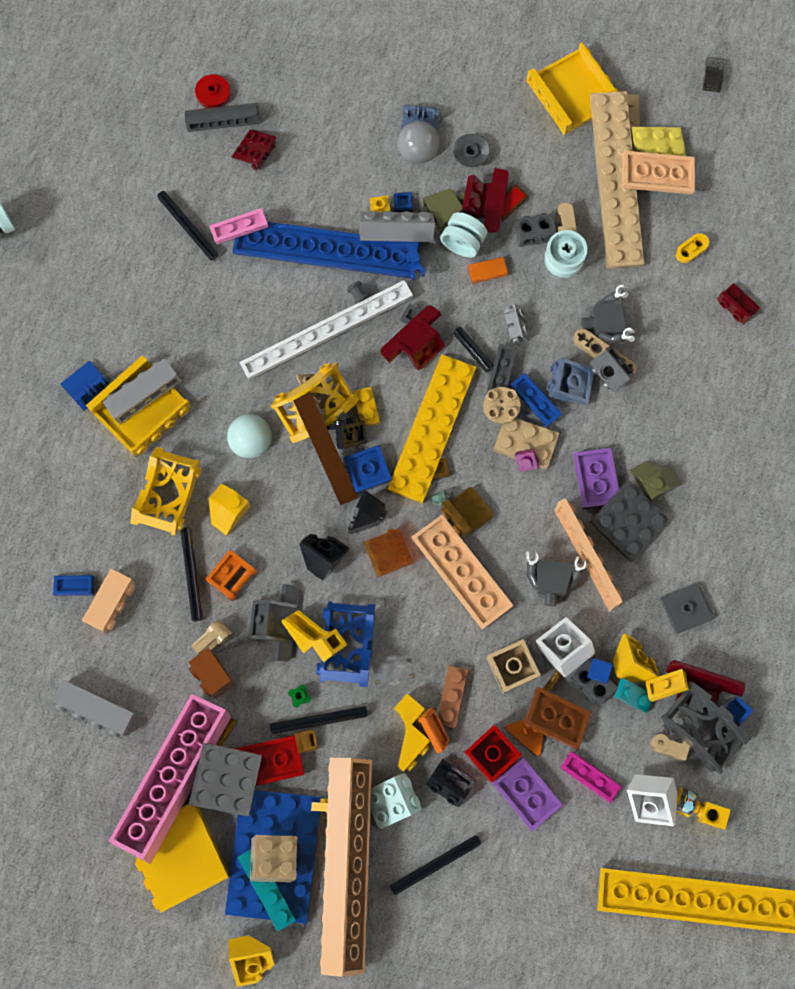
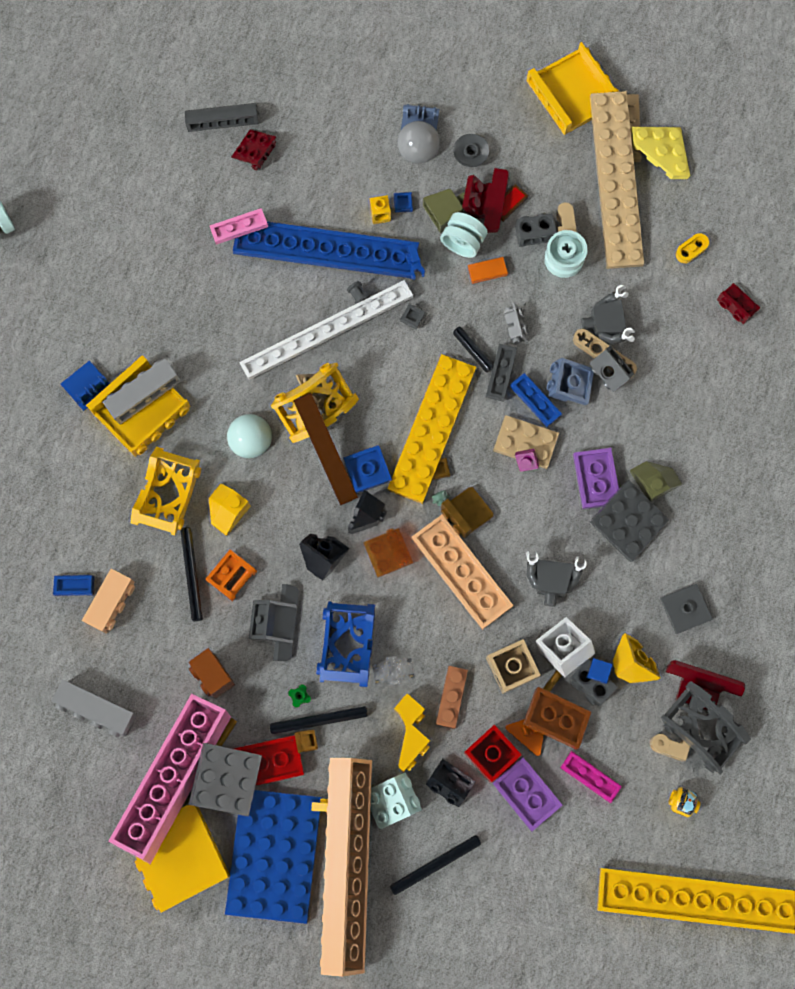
(187, 225): black axle -> none
(212, 98): red plate -> none
(215, 635): tan piece -> none
(249, 959): yellow slope -> none
(270, 897): teal plate -> none
(273, 858): tan brick -> none
(310, 635): yellow arch -> none
(349, 432): black bracket -> none
(366, 406): yellow plate -> none
(396, 226): light grey brick -> none
(416, 339): dark red plate -> none
(434, 730): orange tile -> none
(492, 405): tan plate -> none
(584, 548): light nougat plate -> none
(633, 695): teal plate -> none
(653, 799): white slope -> none
(658, 172): light nougat plate -> none
(667, 685): yellow plate -> none
(713, 74): clear smoke slope -> none
(721, 819): yellow brick -> none
(739, 710): blue panel -> none

